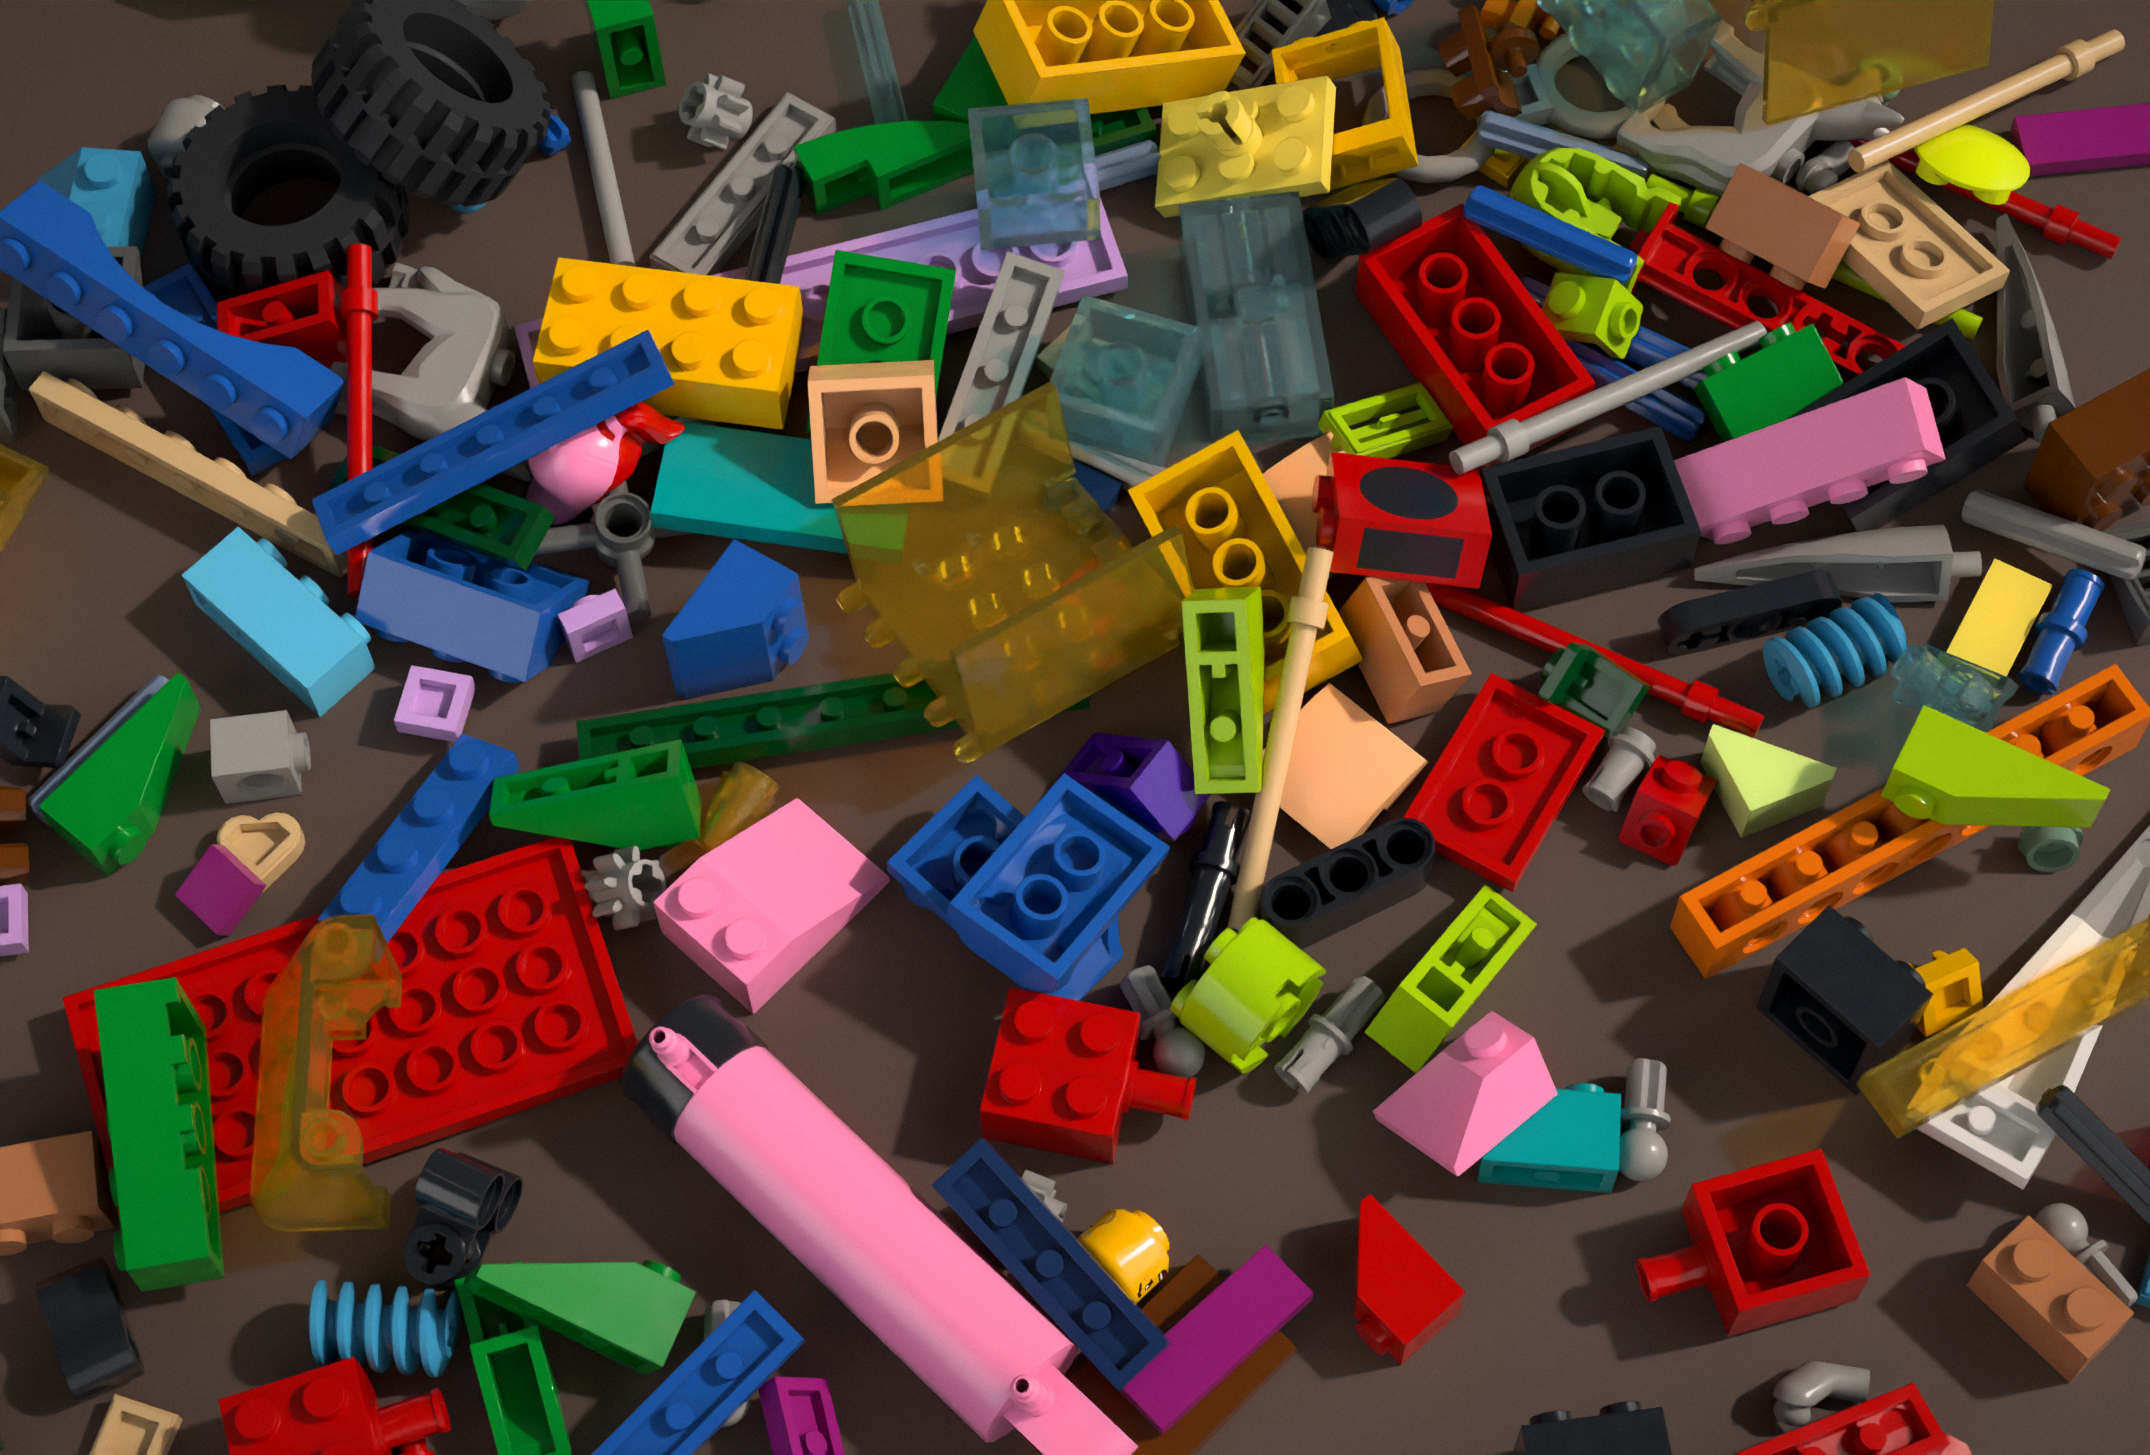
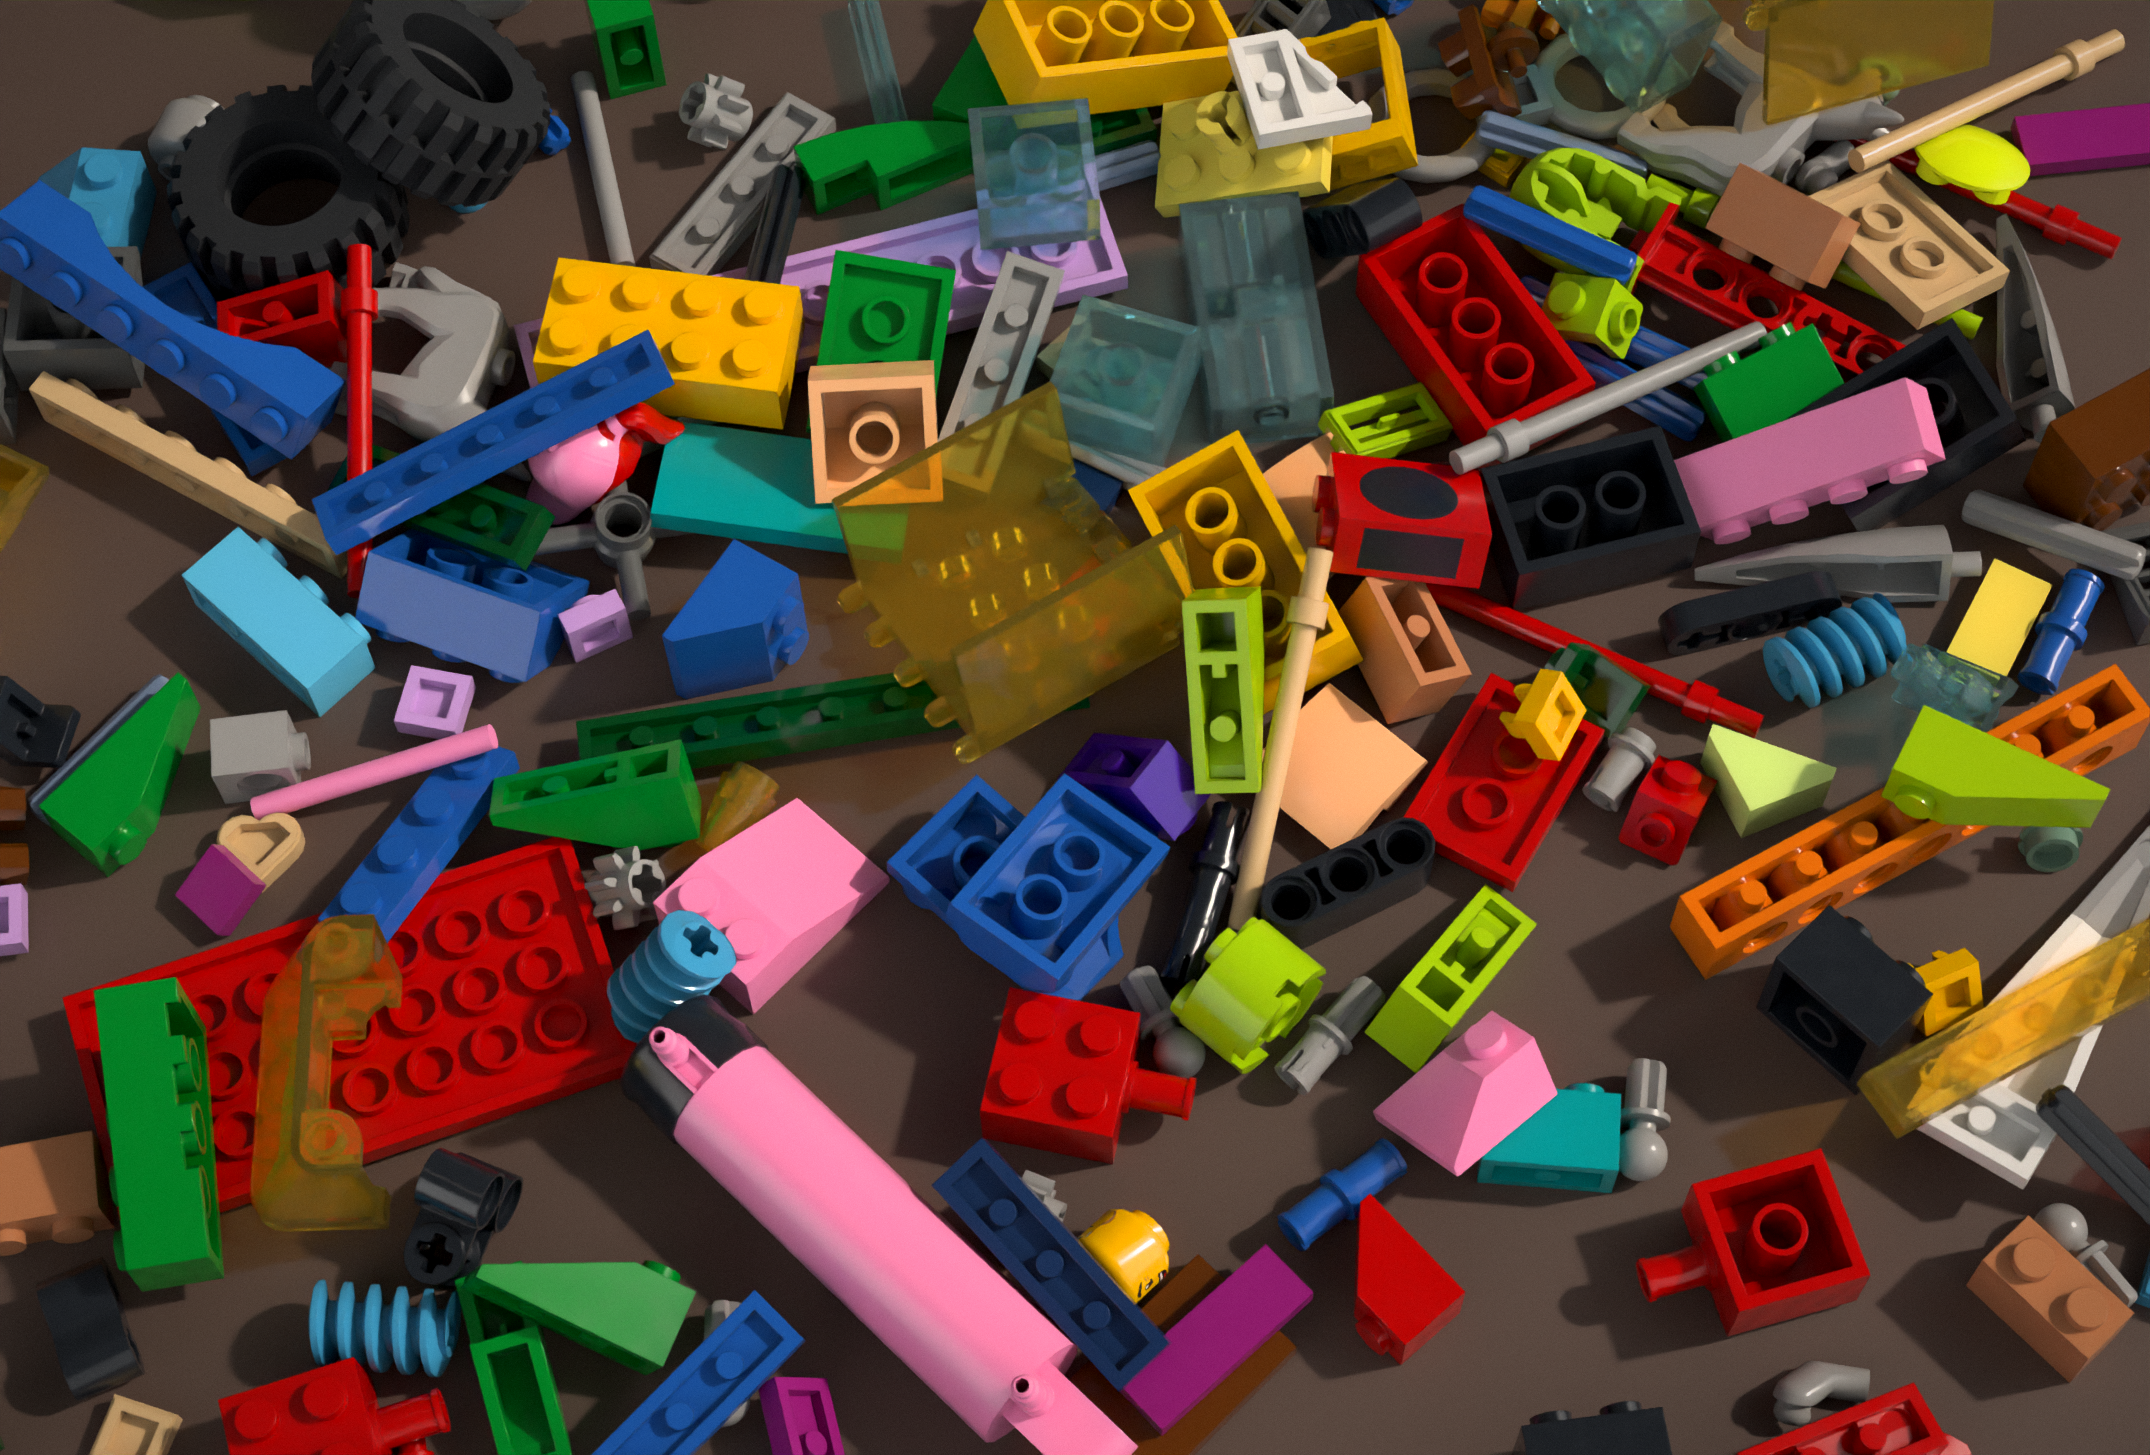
(375, 772): none -> bright pink bar
(672, 965): none -> dark azure piece
(1289, 92): none -> white wing
(1341, 1194): none -> blue pin
(1547, 714): none -> yellow tile

